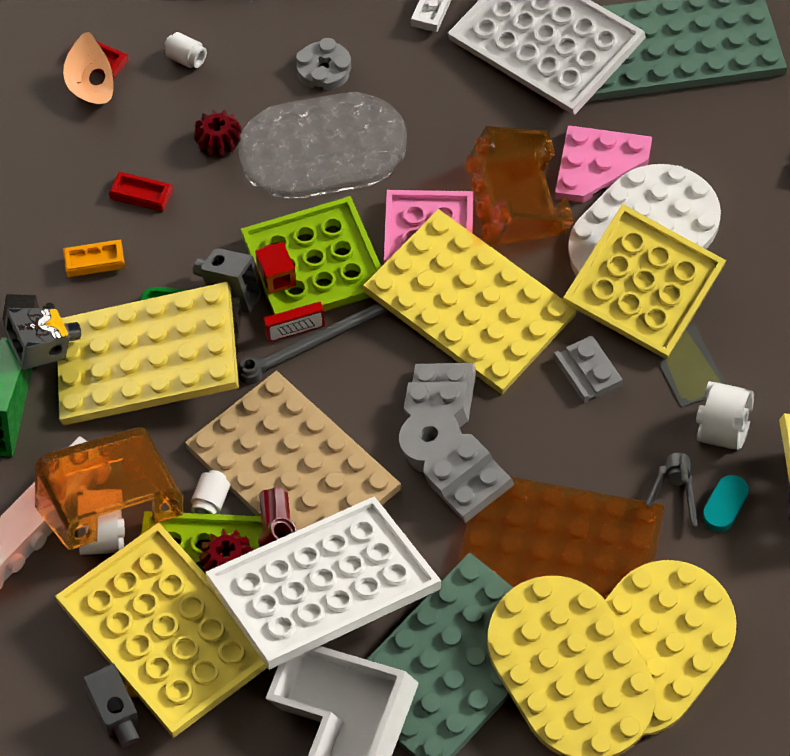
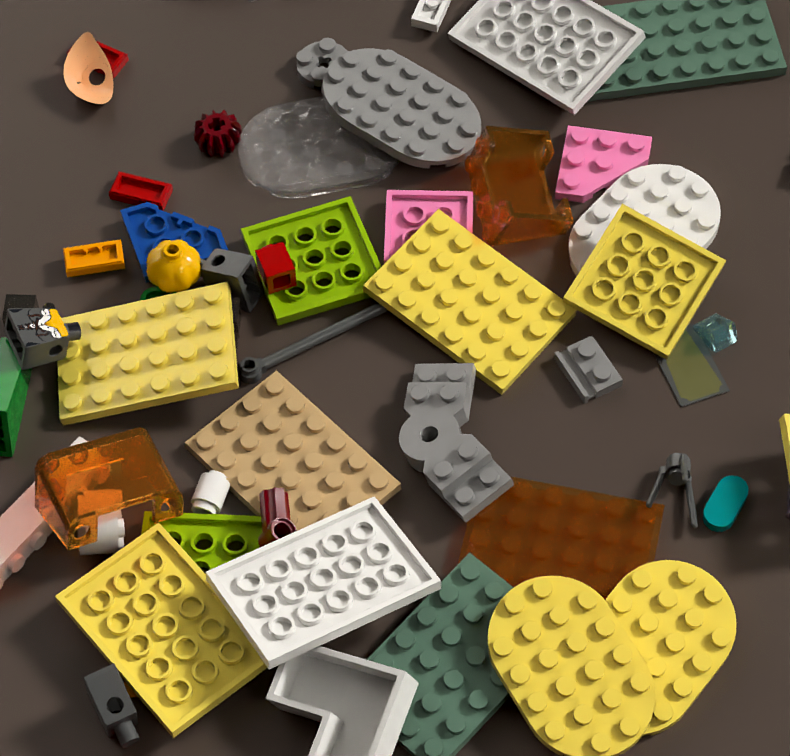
(150, 226): none -> blue plate
(173, 266): none -> yellow plant
(185, 50): white brick -> none
(231, 545): dark red gear -> none
(294, 322): tile -> none
(401, 107): none -> light grey plate
(716, 332): none -> clear light blue slope
(725, 415): white brick -> none

